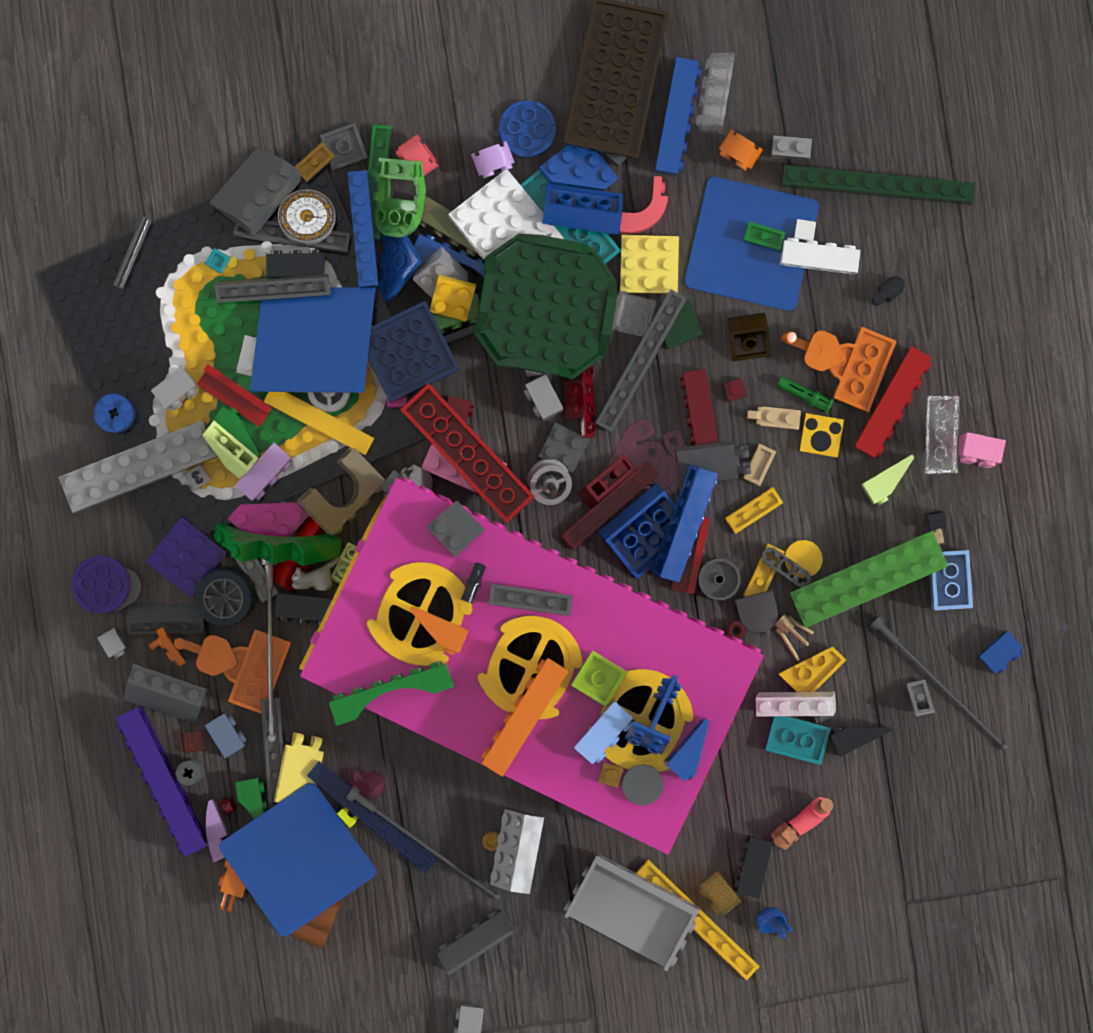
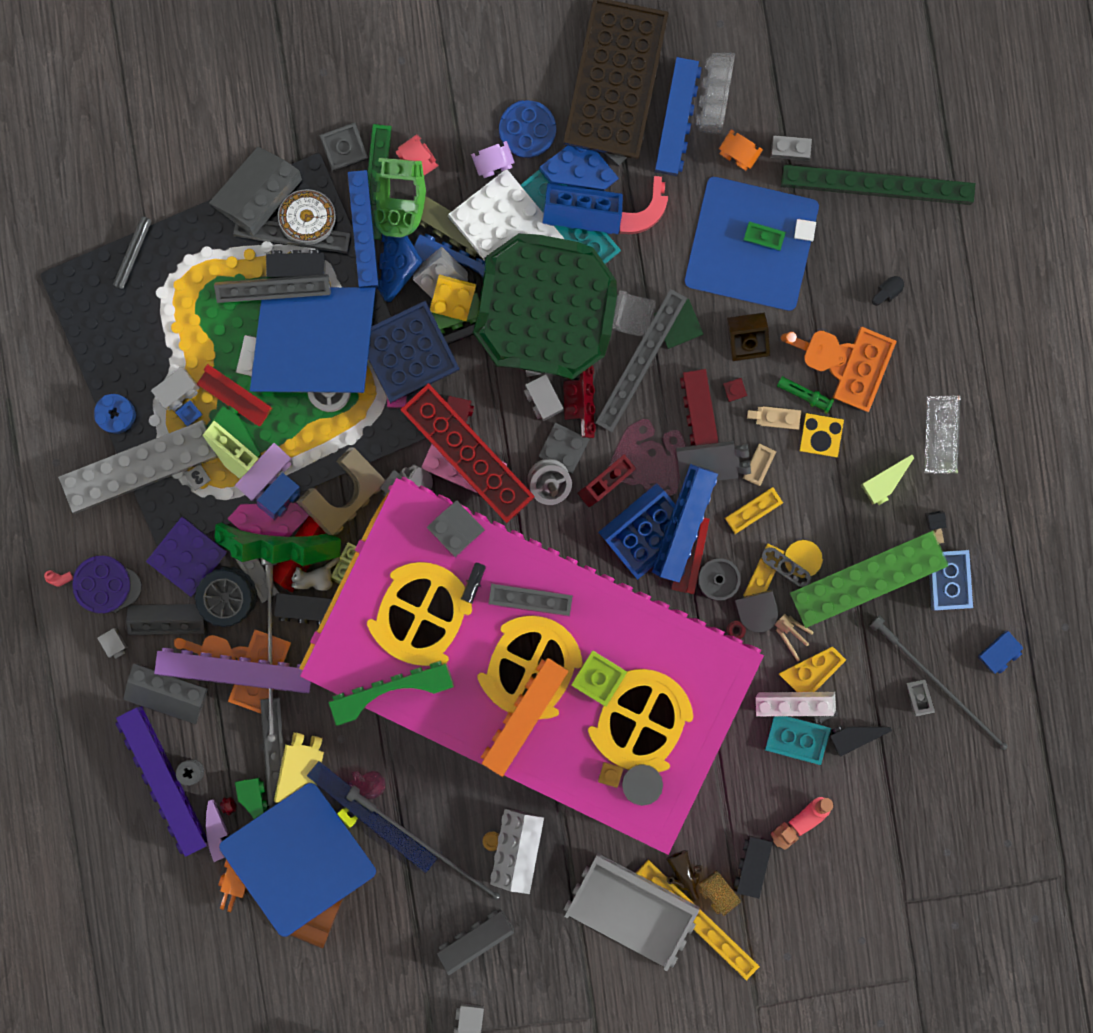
(56, 579): none -> coral arm
(166, 641): orange plate -> none
(188, 413): none -> blue plate
(194, 741): clear red tile -> none
(217, 261): teal tile -> none
(226, 735): sand blue brick -> none
(230, 671): none -> medium lavender brick
(279, 496): none -> blue brick
(314, 162): pearl gold plate -> none
(320, 420): yellow tile -> none
(444, 632): orange slope -> none
(604, 733): light blue brick -> none
(610, 504): dark red tile -> none
(647, 736): blue piece -> none
(649, 264): light yellow plate -> none
(682, 868): none -> dark brown piece
(688, 753): blue slope -> none
(773, 920): blue piece -> none
(820, 257): white brick -> none
(892, 402): red brick -> none
(981, 450): bright pink brick -> none

